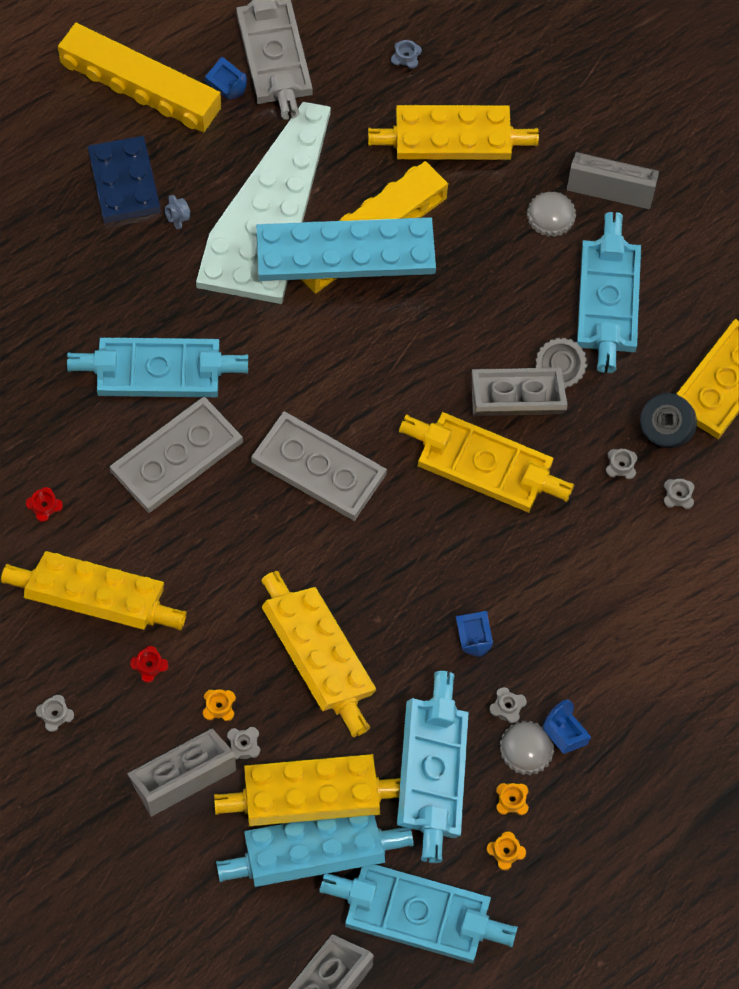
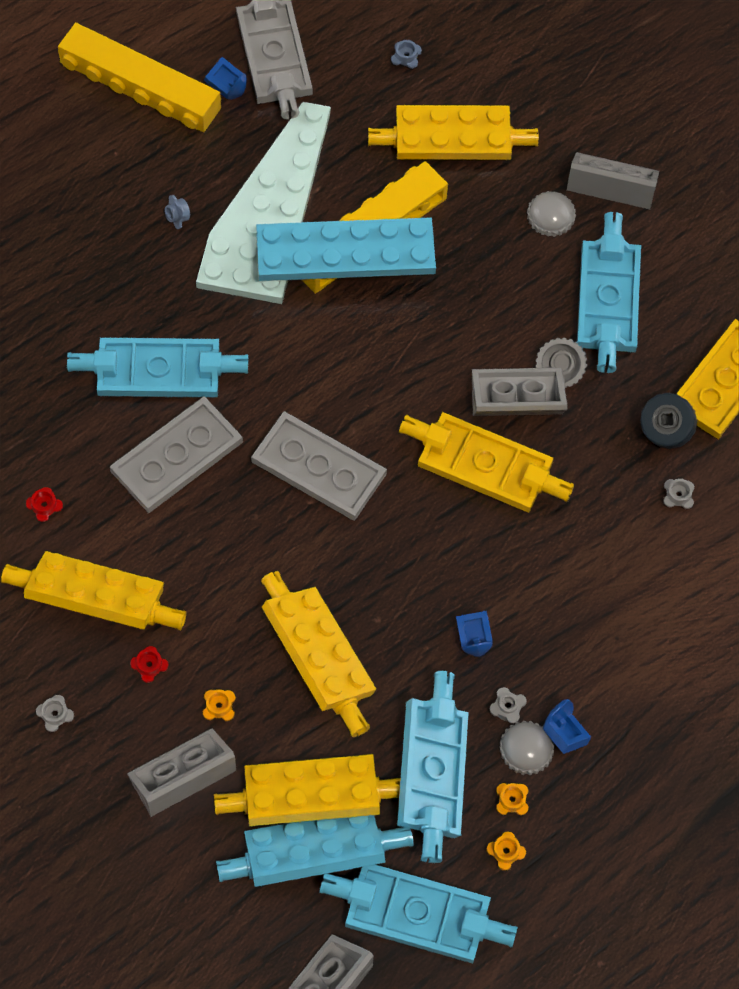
(124, 179): dark blue plate -> none
(250, 749): light grey plate -> none
(625, 456): light grey plate -> none

